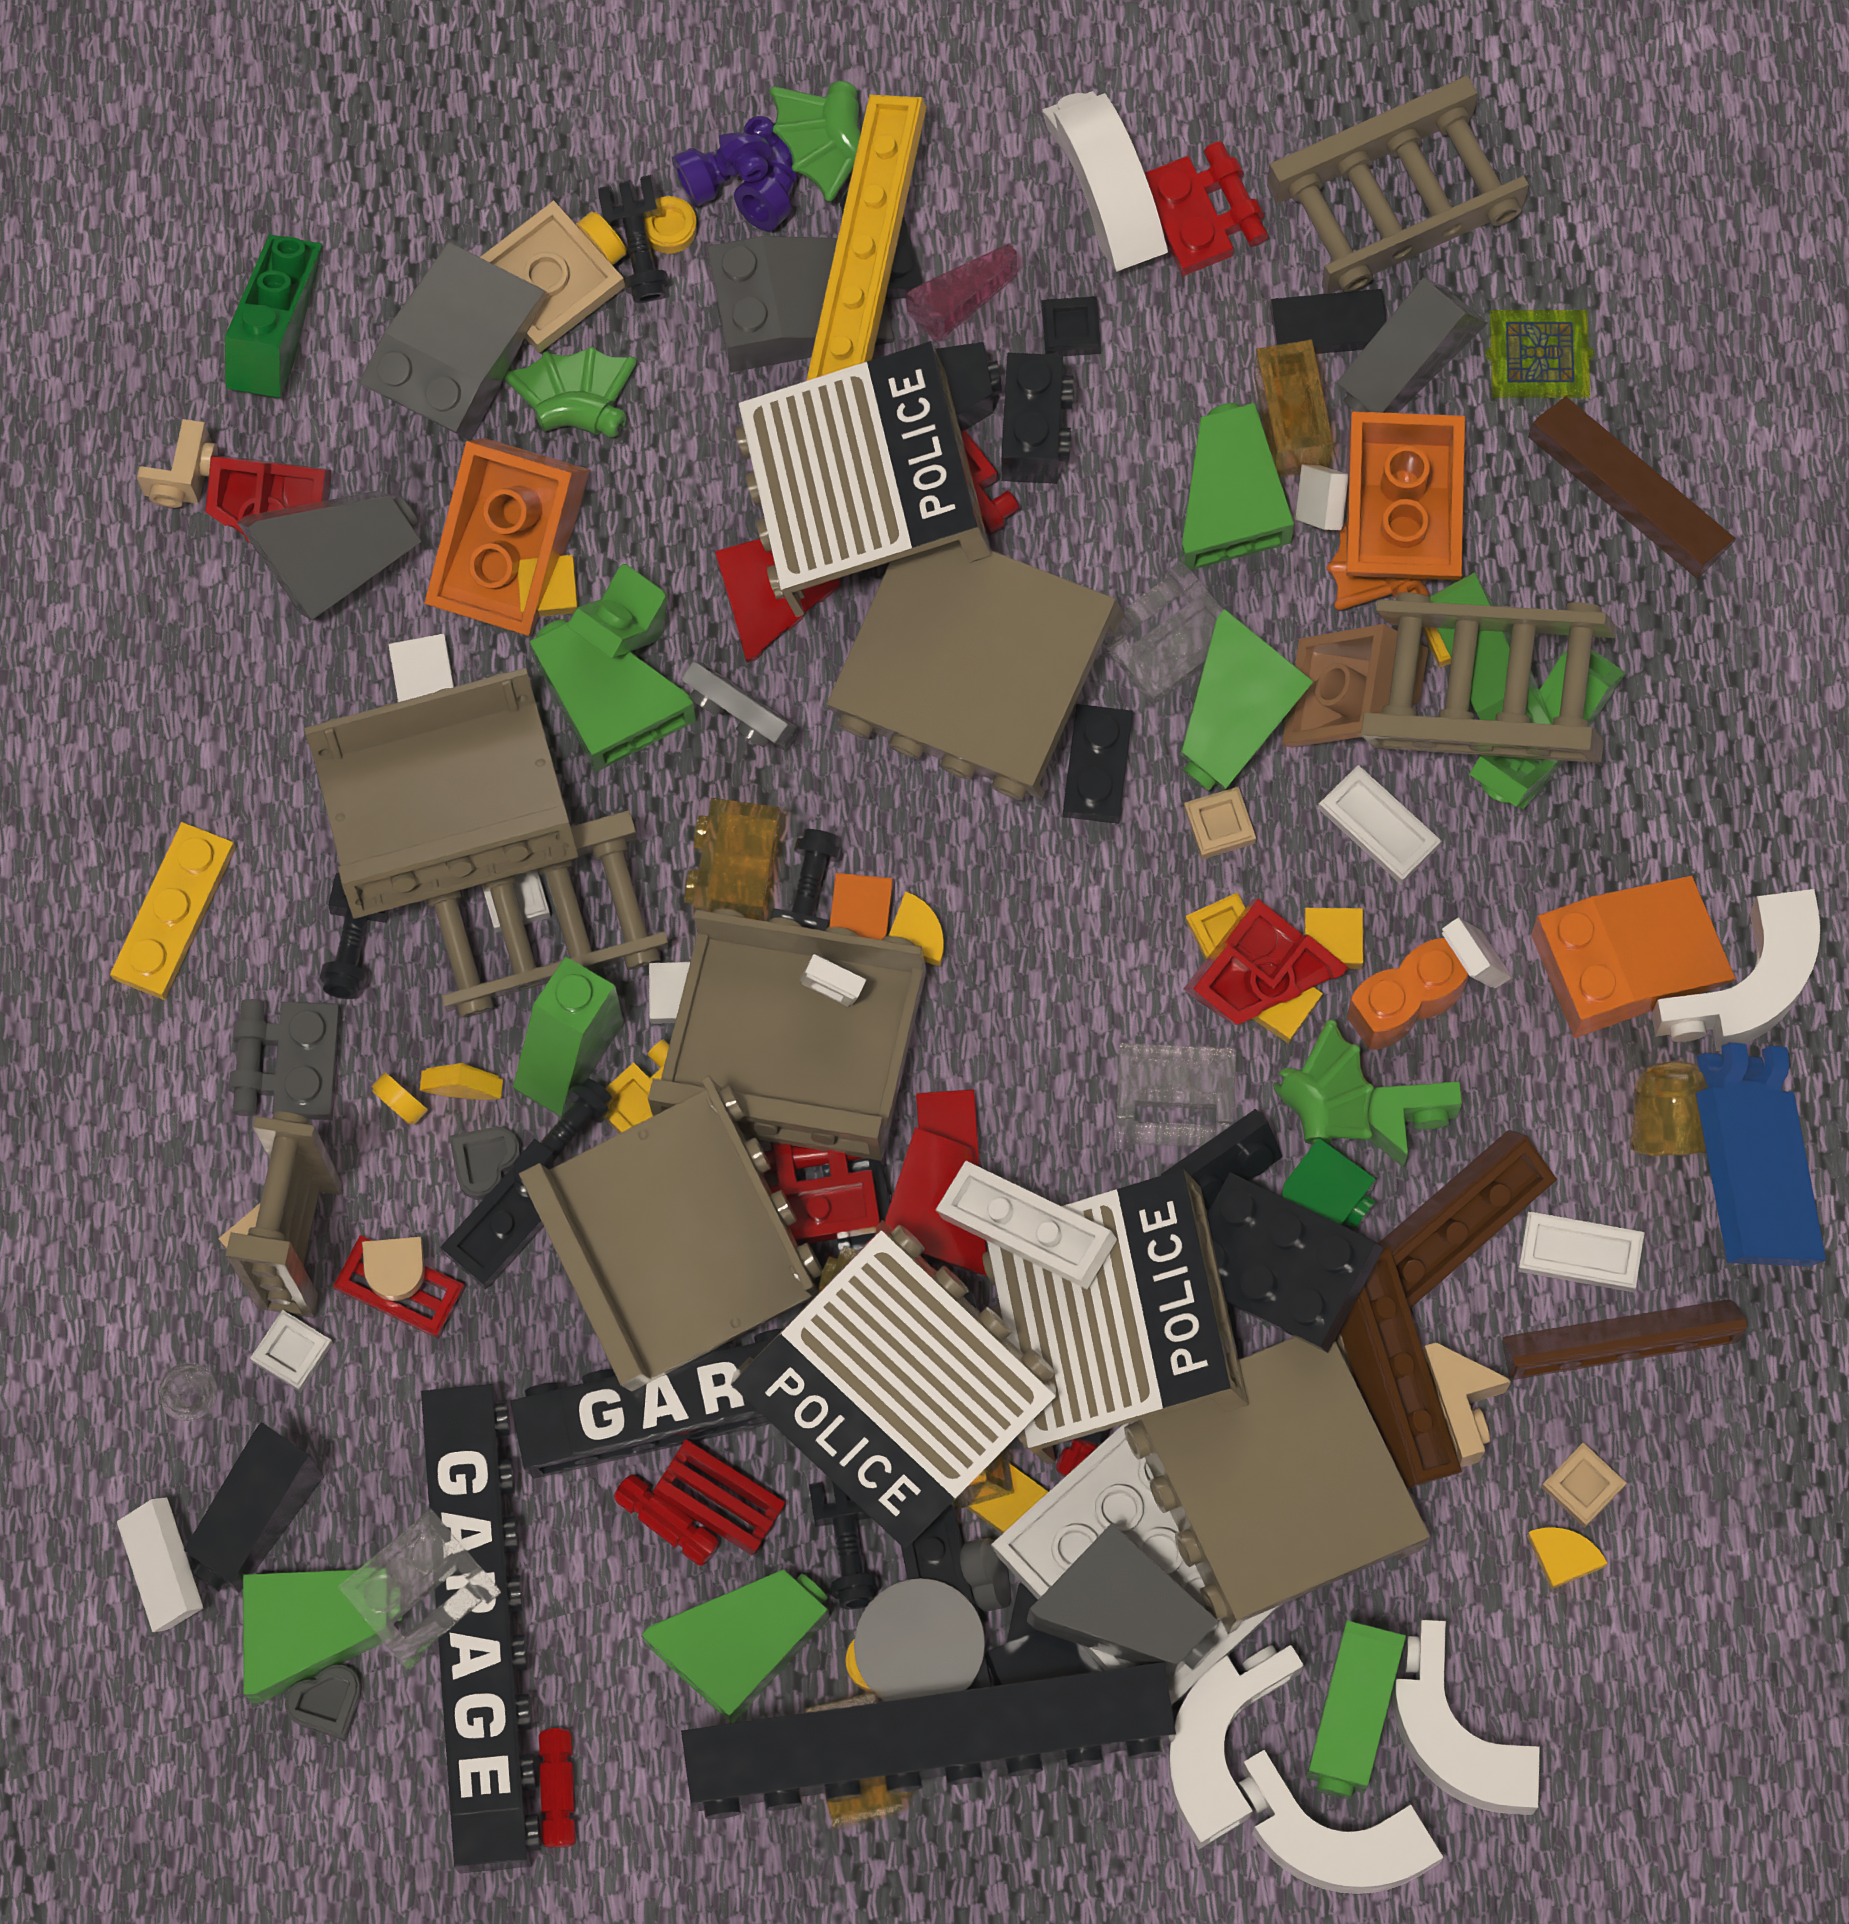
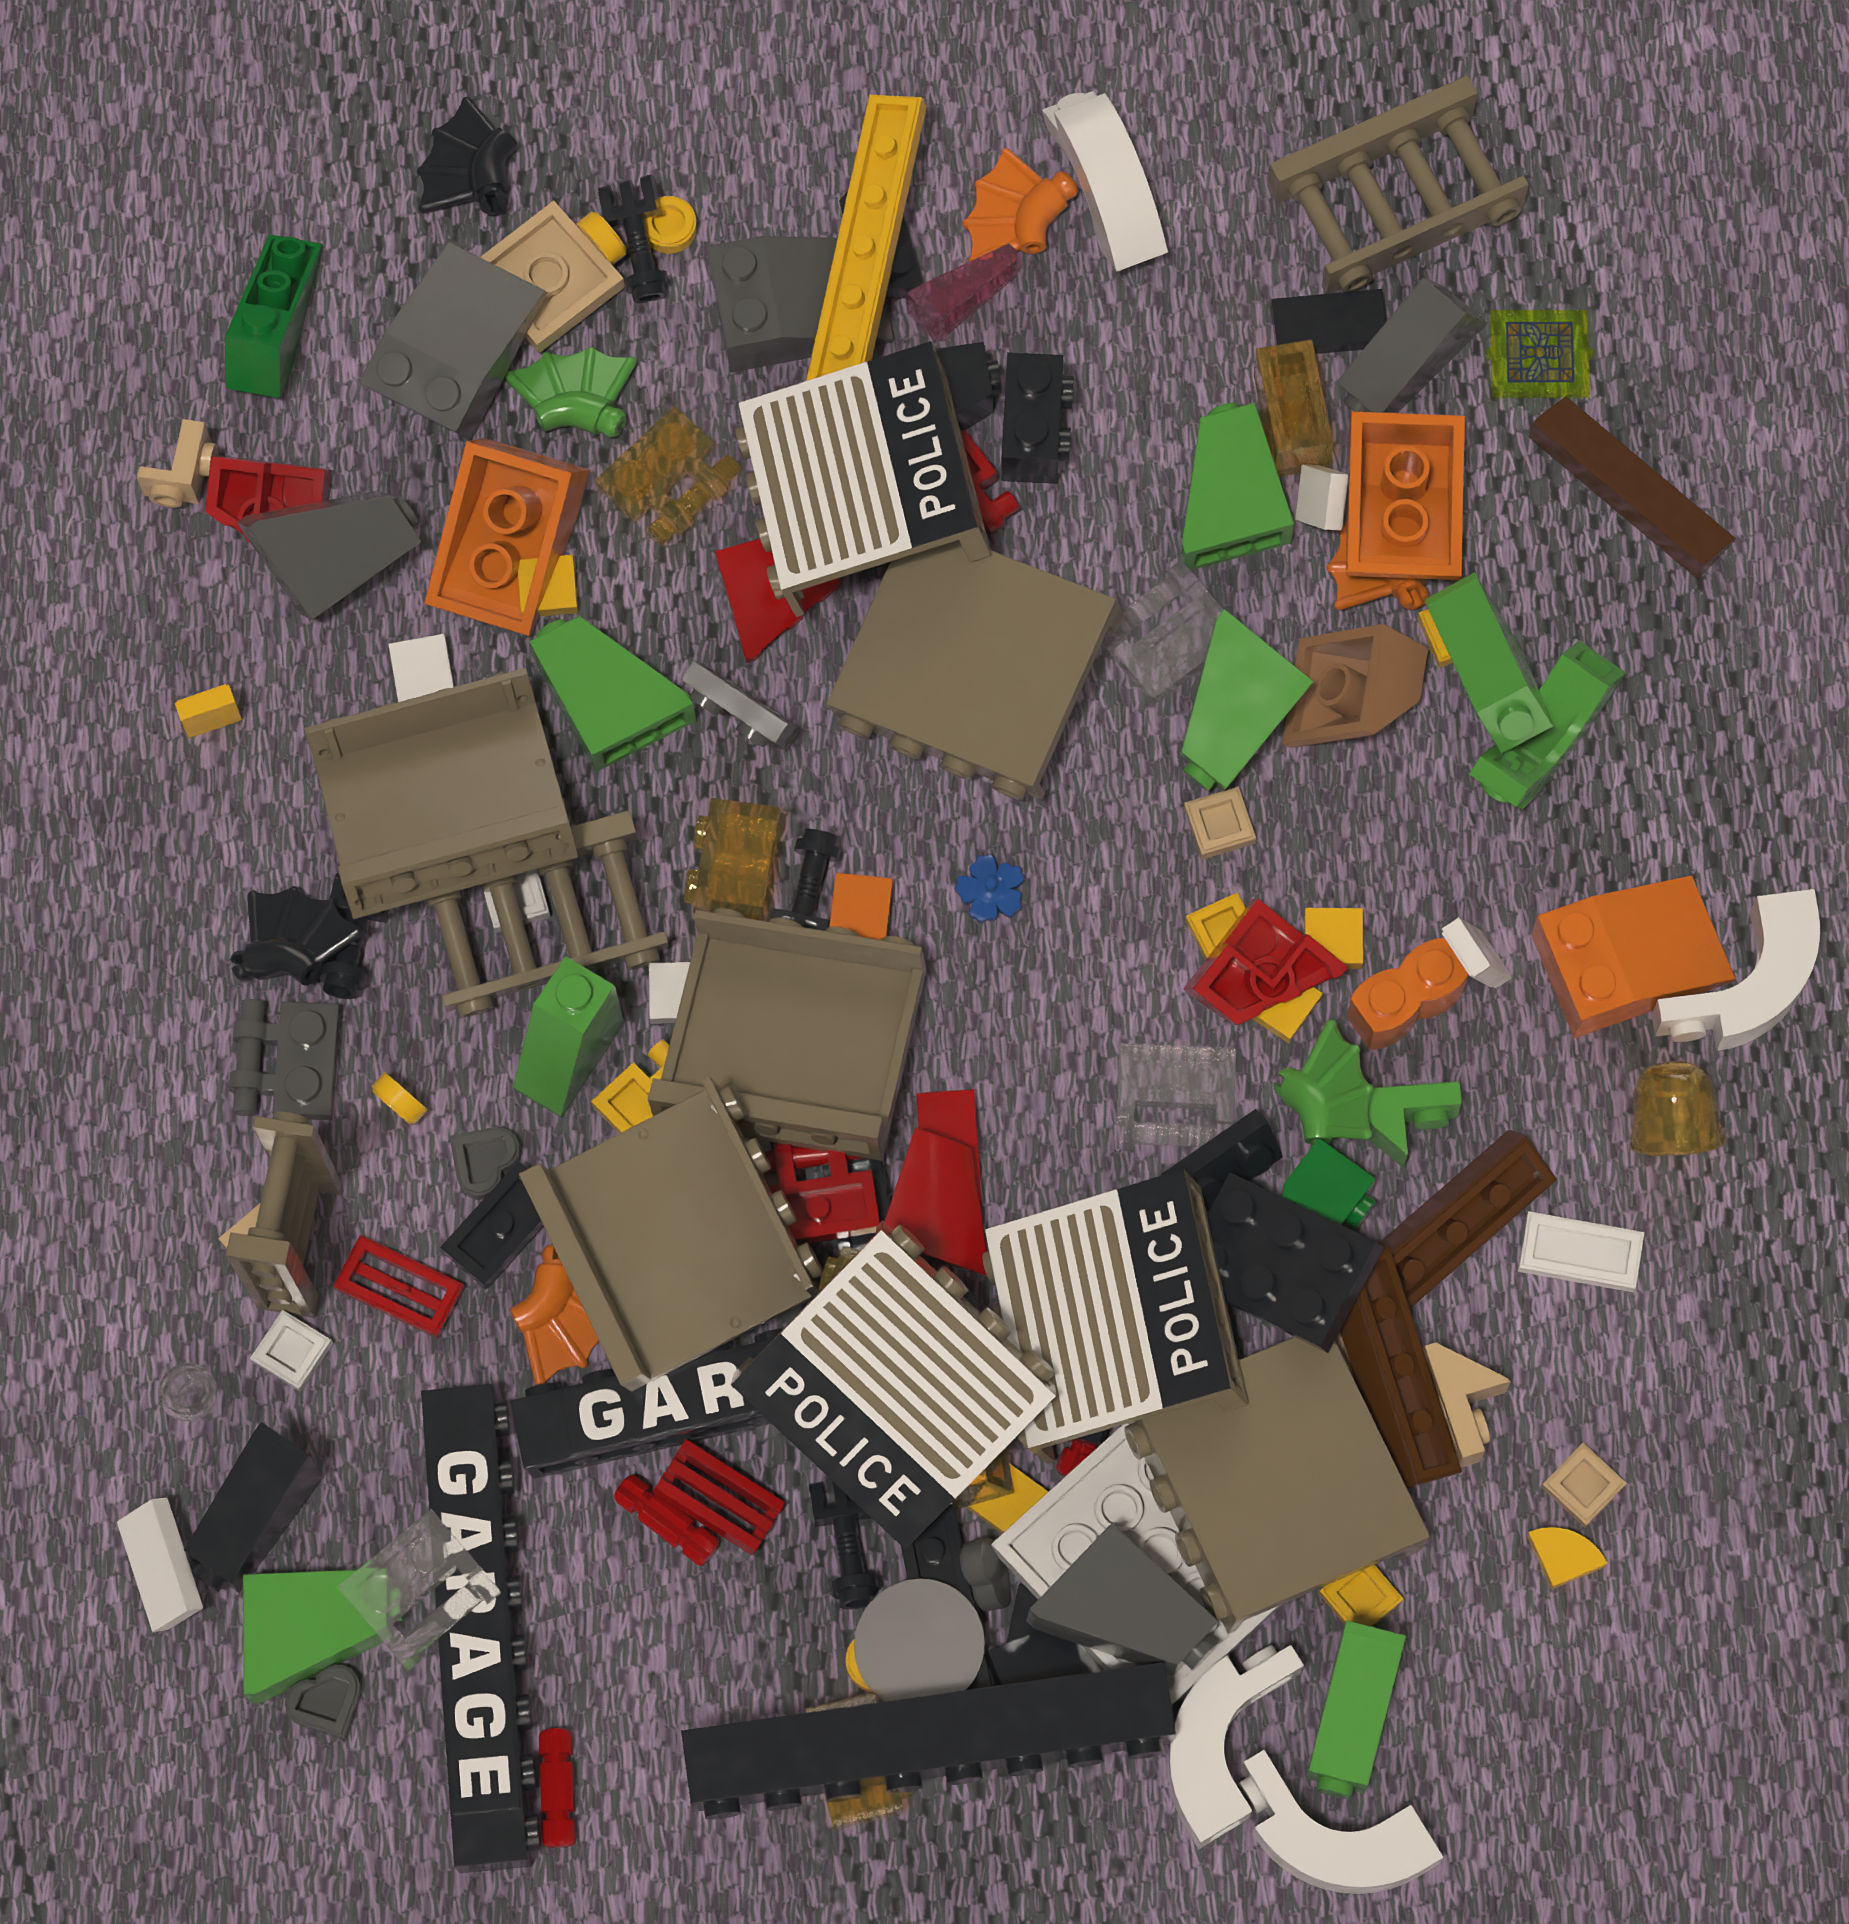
(173, 911): yellow plate -> none
(208, 710): none -> yellow tile
(291, 936): none -> black arm
(394, 1267): tan tile -> none
(461, 1082): yellow tile -> none
(467, 163): none -> black arm
(553, 1321): none -> orange arm
(589, 1102): black hinge -> none
(626, 615): bright green slope -> none
(656, 465): none -> clear yellow plate
(738, 155): dark purple arm -> none
(740, 1639): bright green slope -> none
(767, 200): dark purple arm -> none
(820, 133): bright green arm -> none
(832, 981): white tile -> none
(920, 926): yellow tile -> none
(990, 889): none -> blue plant
(1016, 206): none -> orange arm
(1026, 1224): white plate -> none
(1071, 326): black tile -> none
(1097, 763): black plate -> none
(1187, 216): red plate -> none
(1362, 1597): none -> yellow tile
(1379, 824): white tile -> none
(1456, 1761): white arch -> none
(1511, 731): dark tan fence -> none
(1623, 1339): reddish brown slope -> none
(1758, 1159): blue tile -> none

